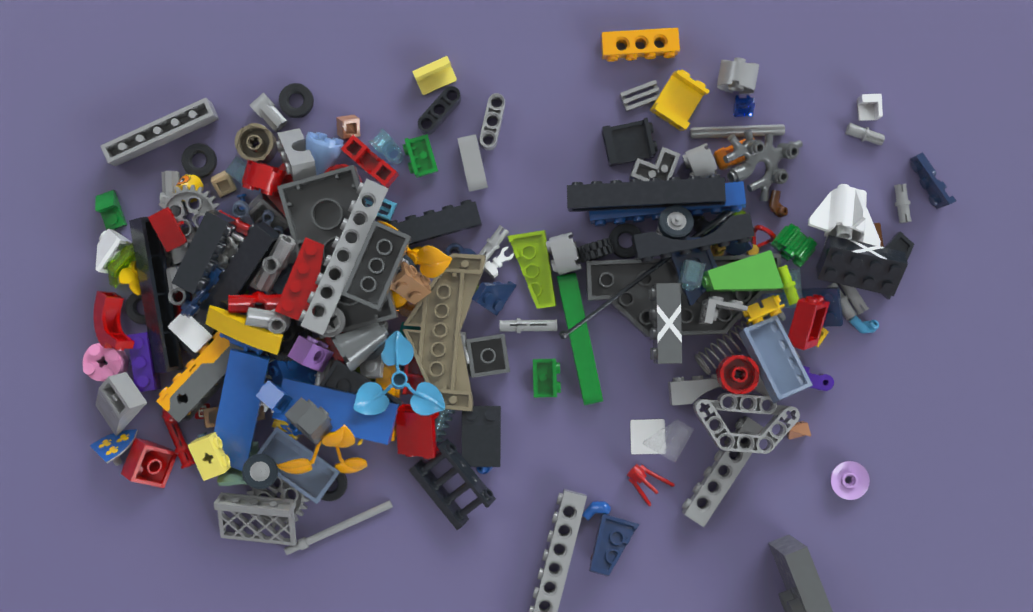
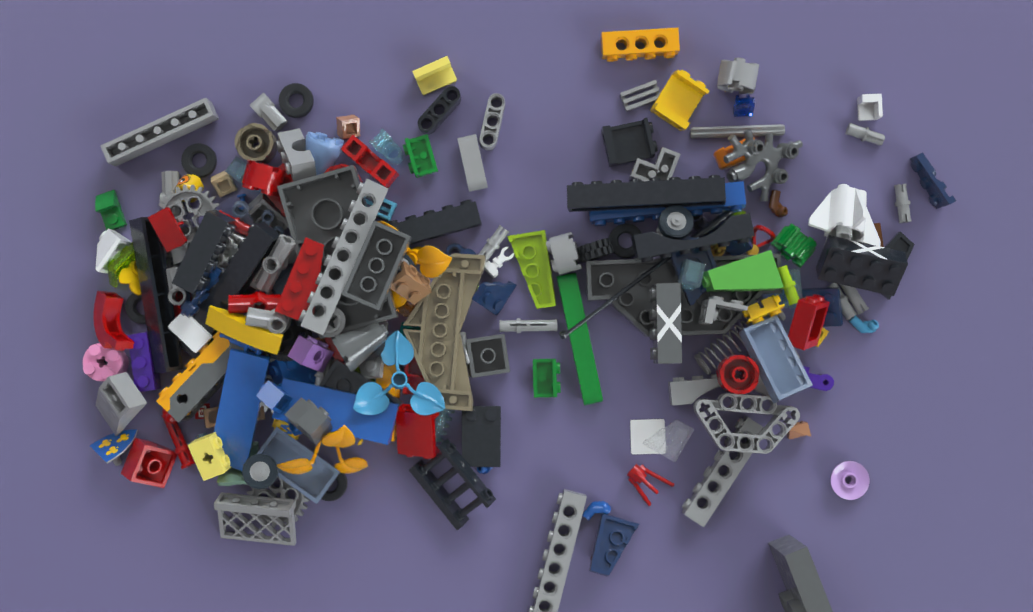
(304, 542): light grey bar -> none
(700, 161): light grey brick -> none

